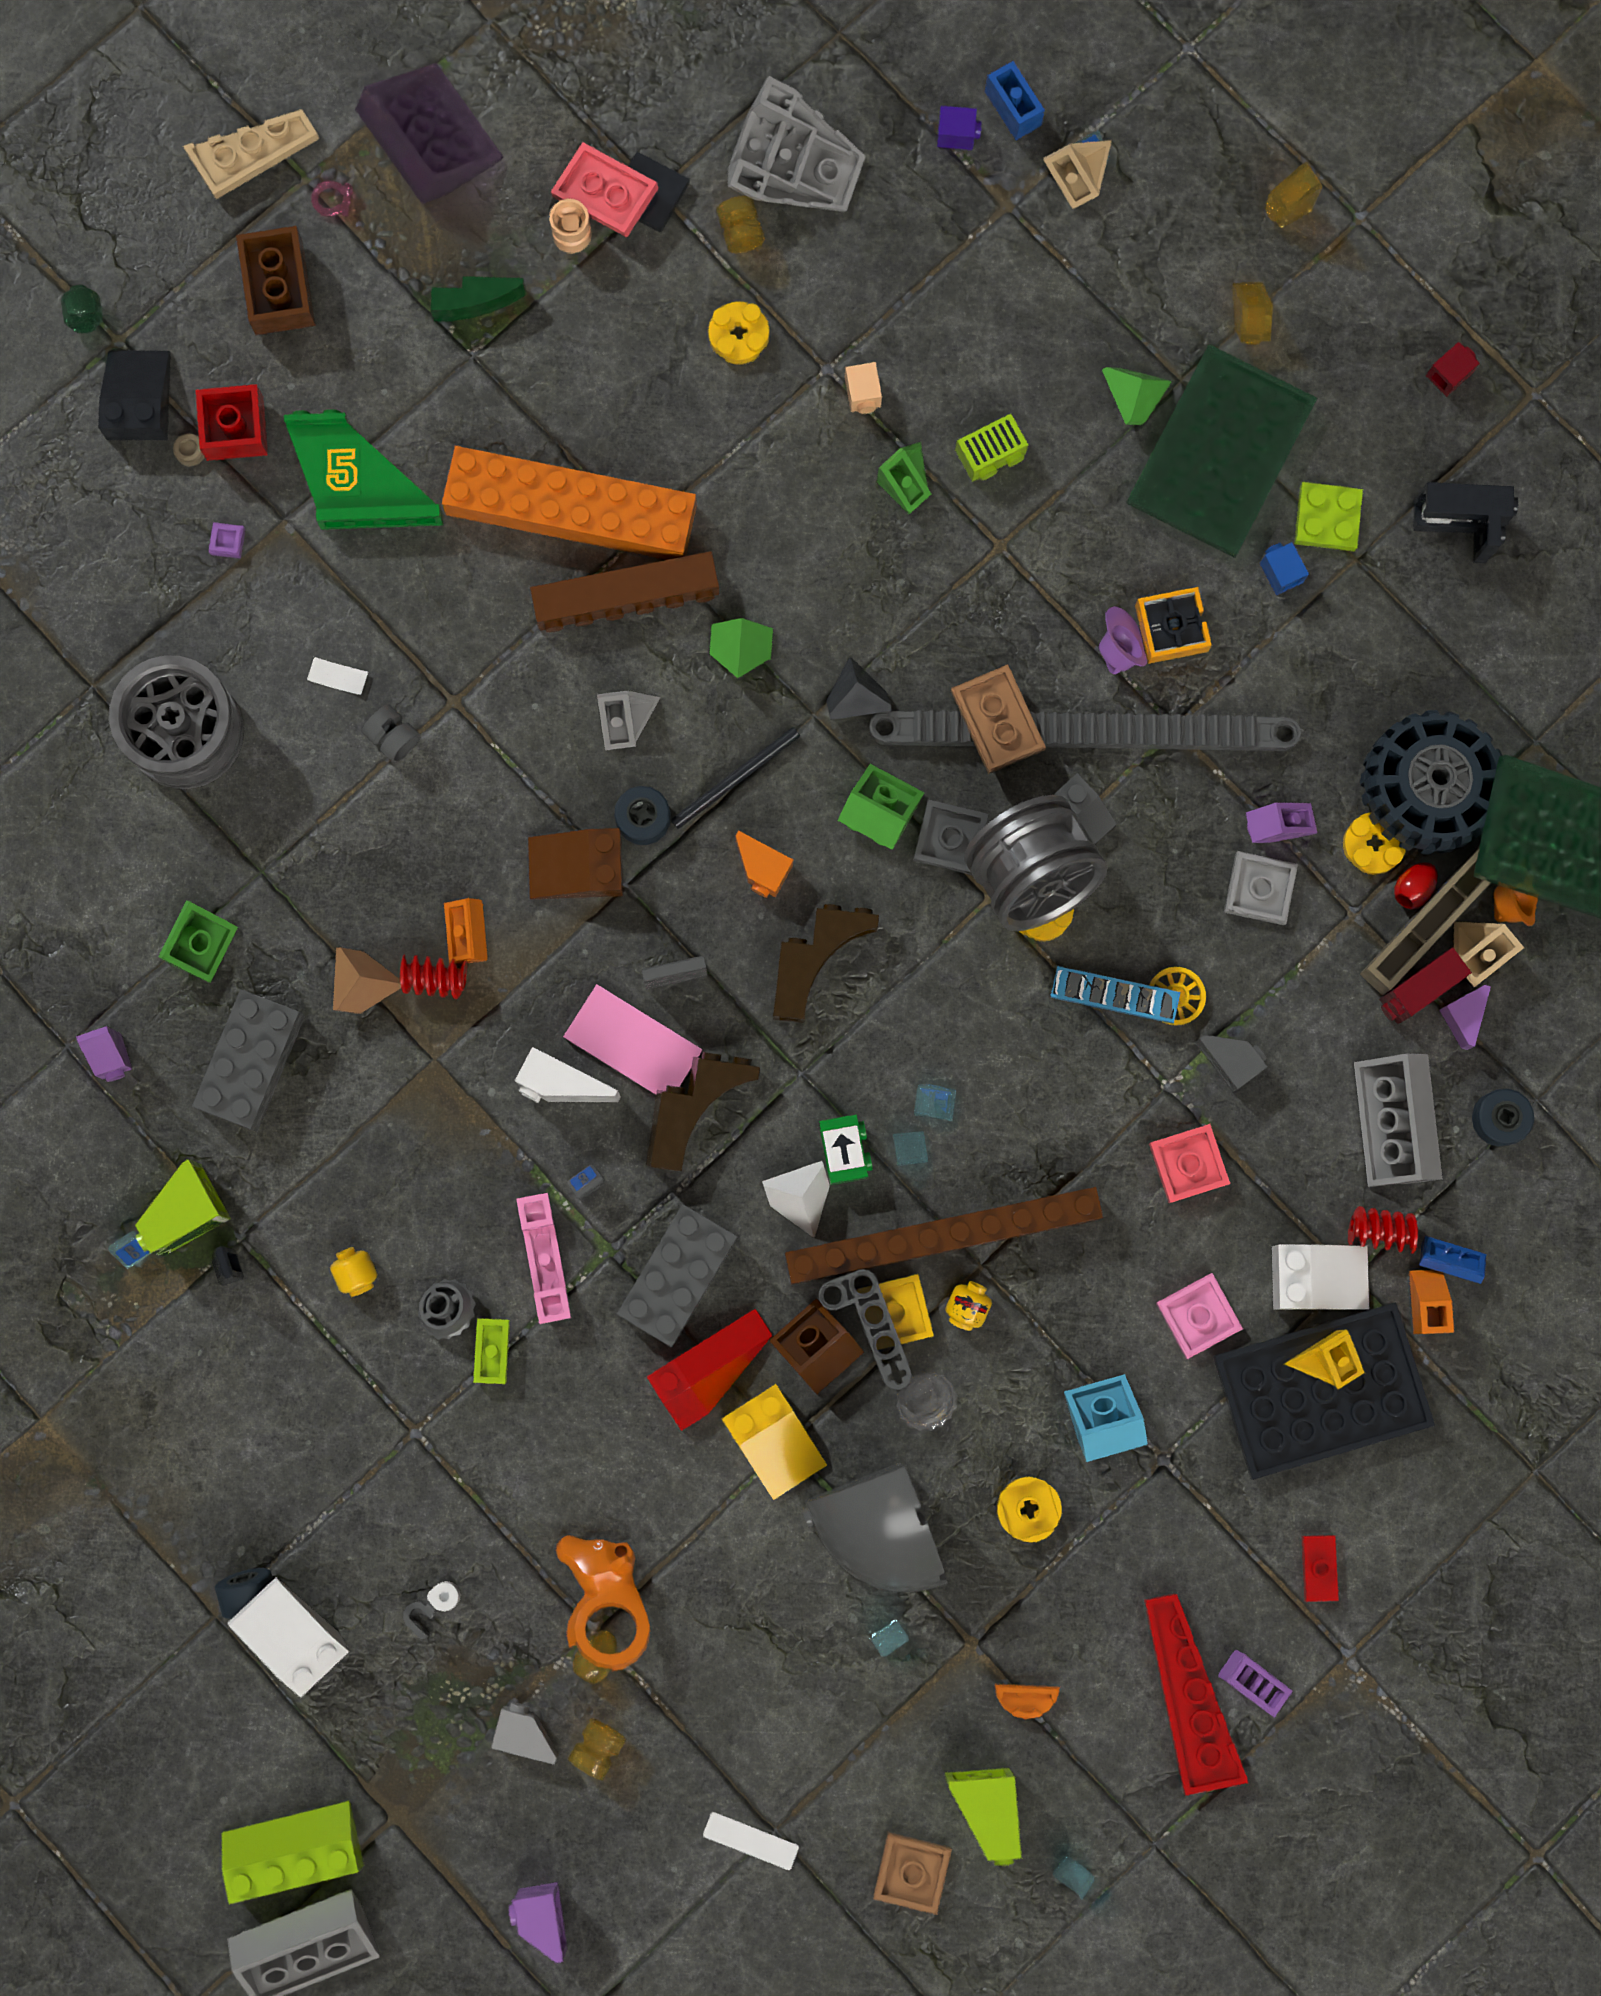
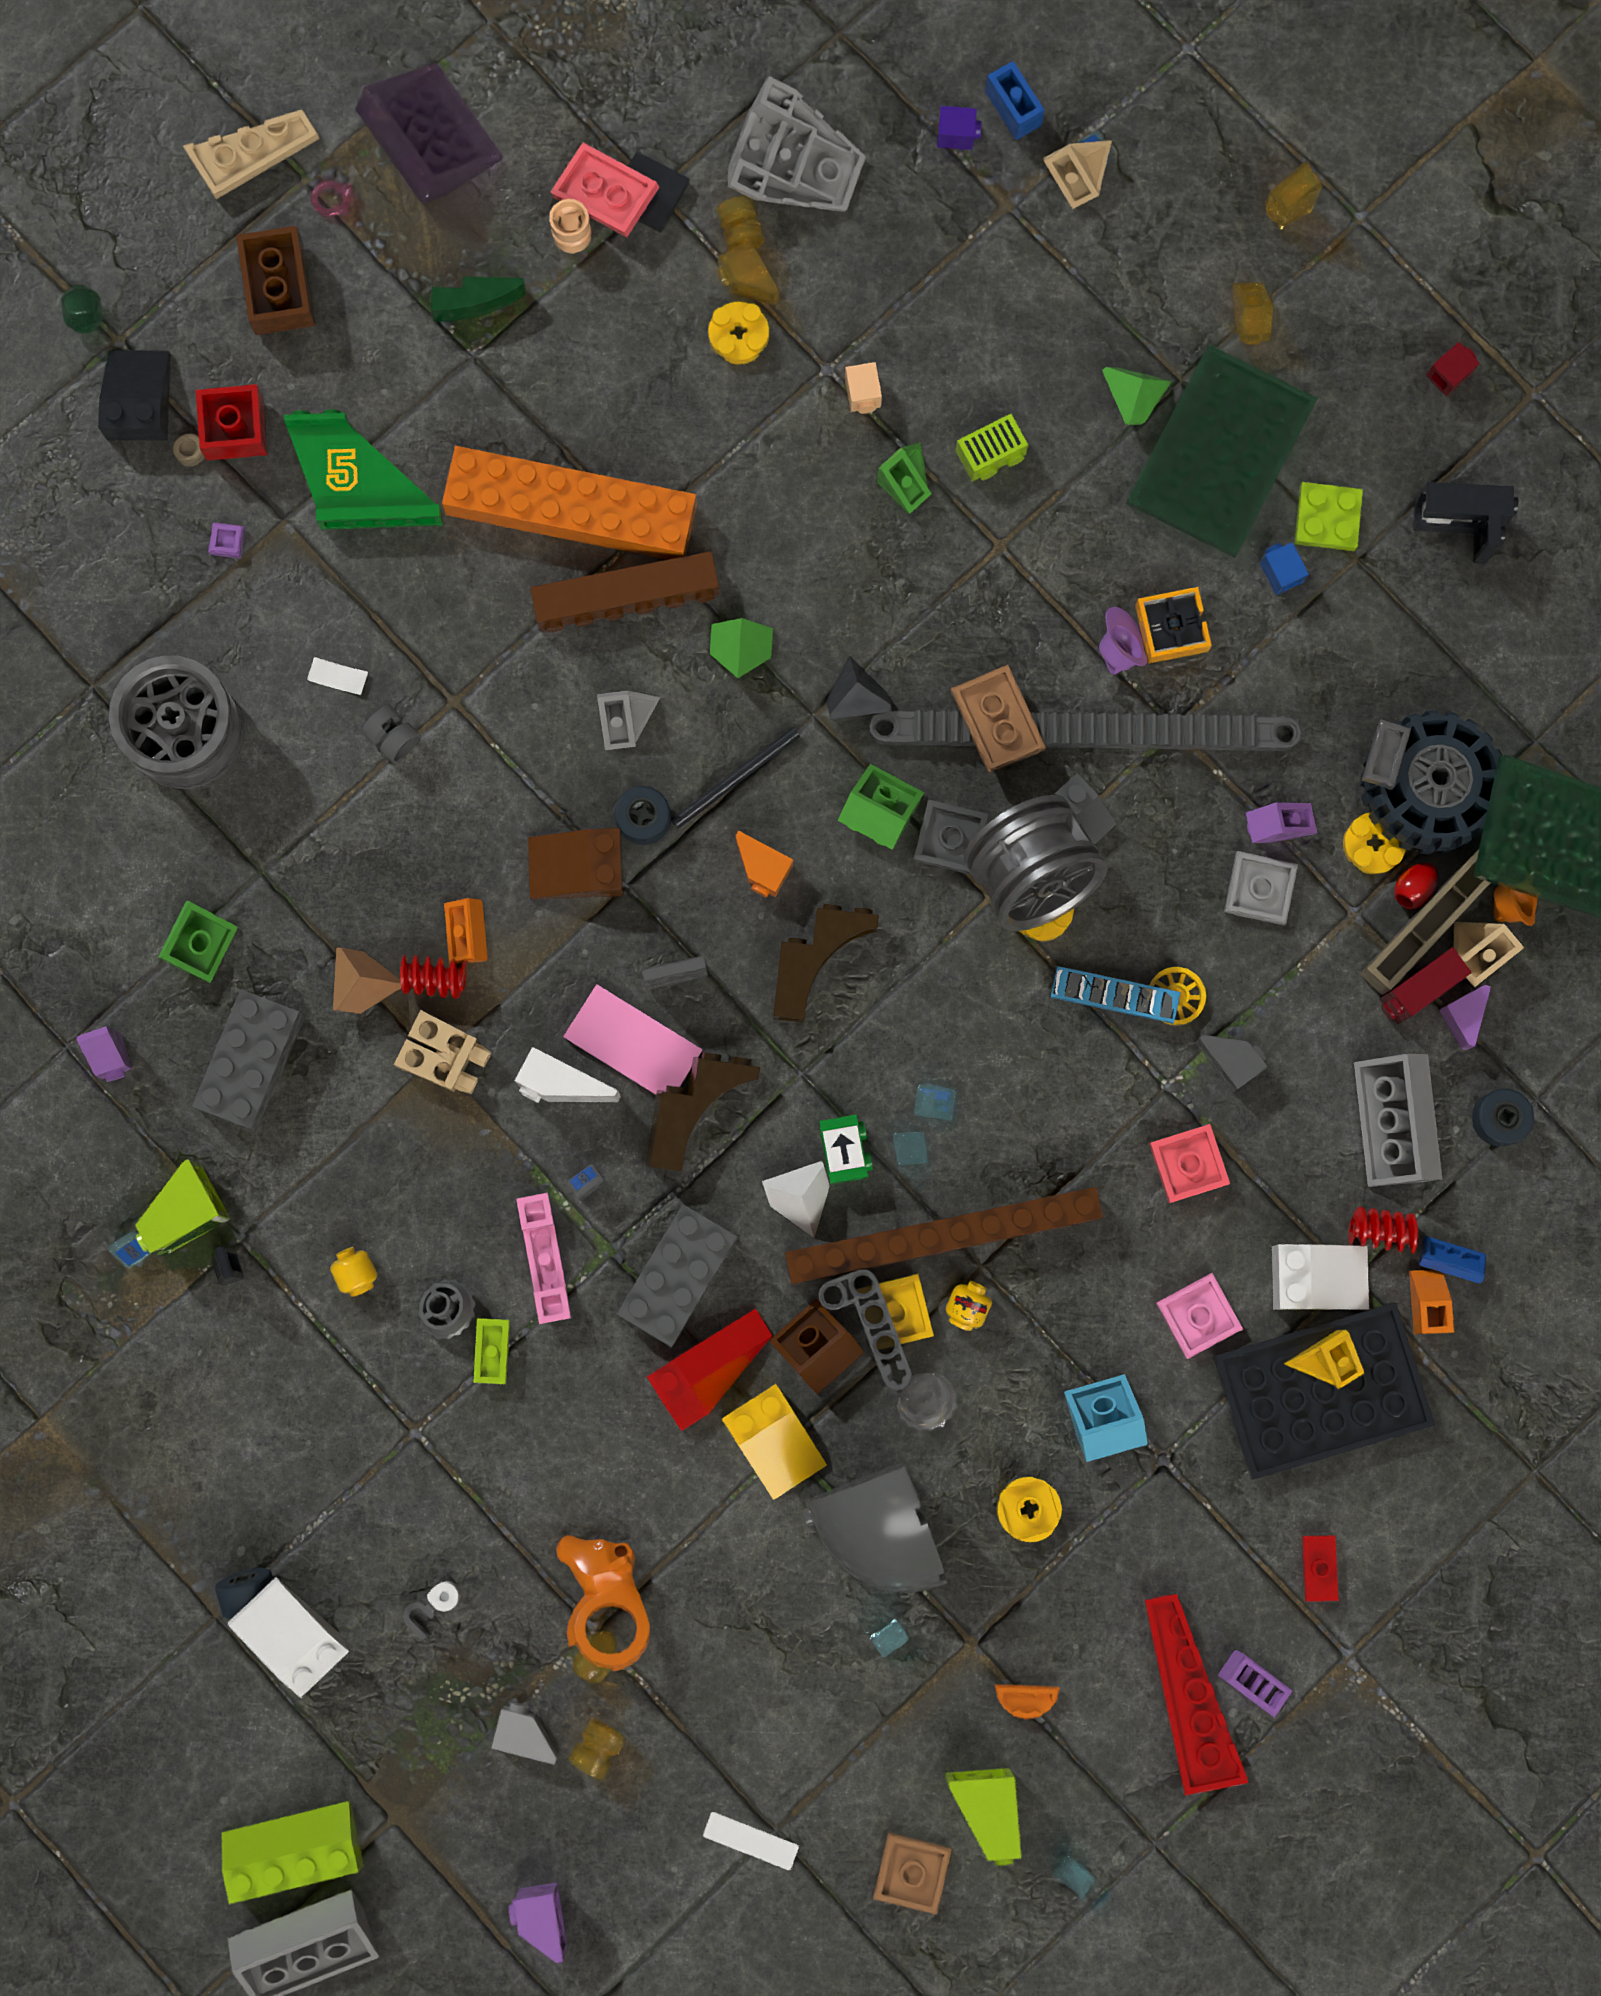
(451, 1058): none -> tan hips
(747, 275): none -> clear yellow slope
(1386, 754): none -> flat silver tile

